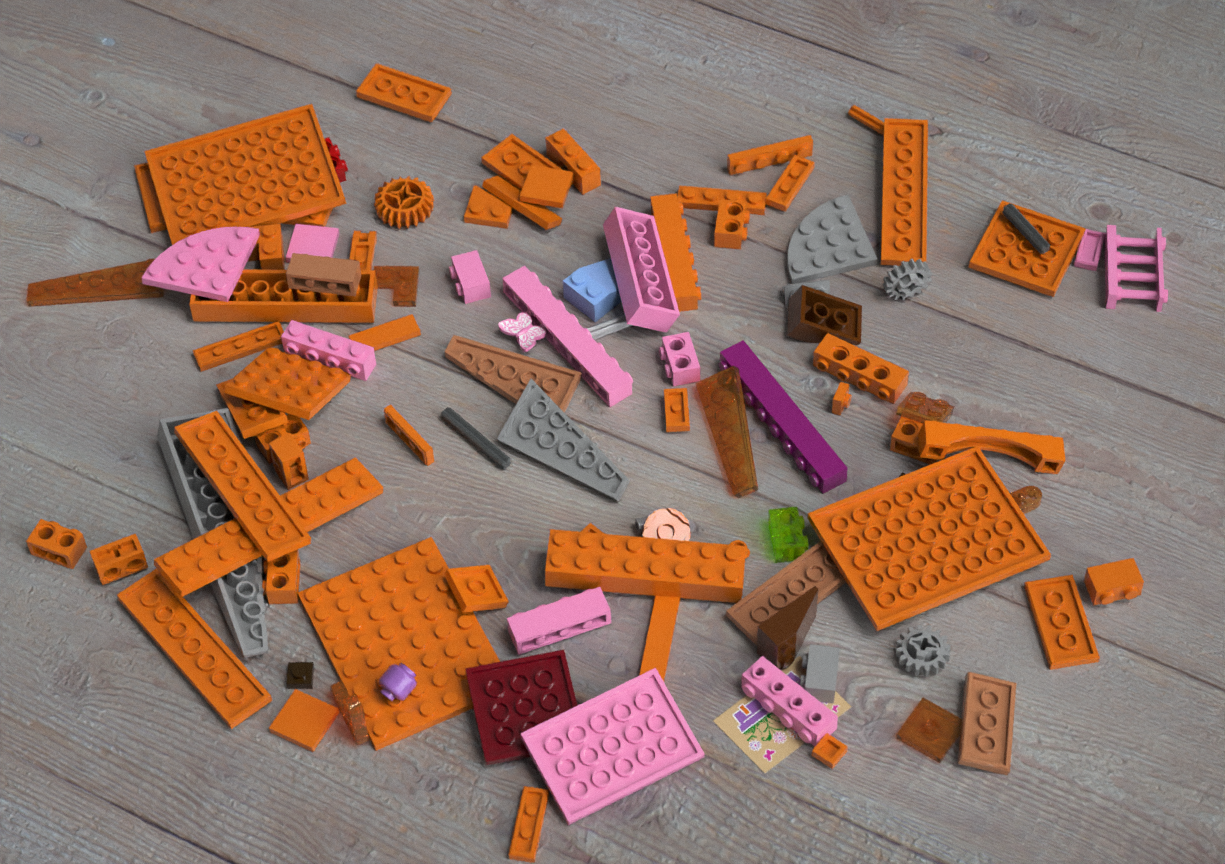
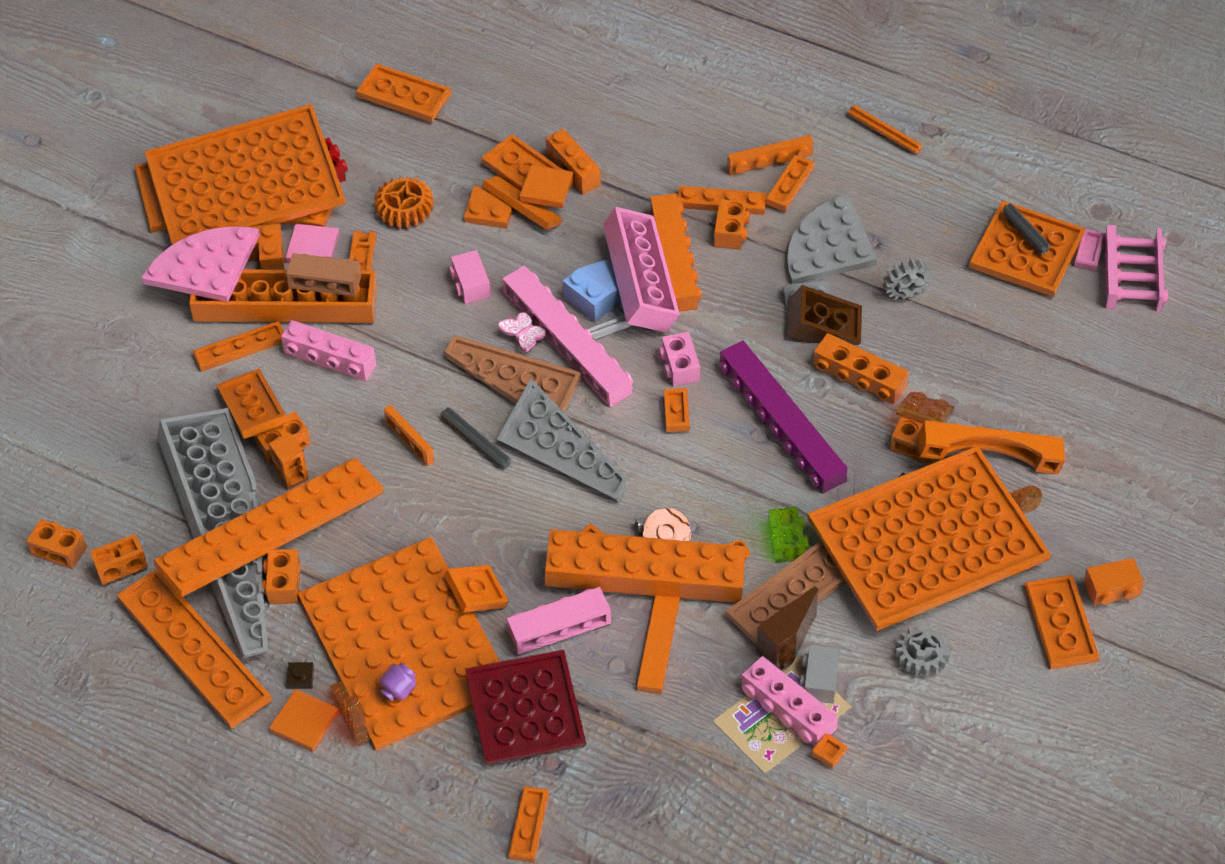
(101, 285): clear orange wing -> none
(242, 486): orange plate -> none
(288, 383): orange plate -> none
(388, 333): orange tile -> none
(403, 281): clear orange plate -> none
(612, 746): bright pink plate -> none
(728, 422): clear orange wing -> none
(841, 399): orange plate -> none
(904, 191): orange plate -> none
(930, 730): clear orange plate -> none
(987, 723): nougat tile -> none

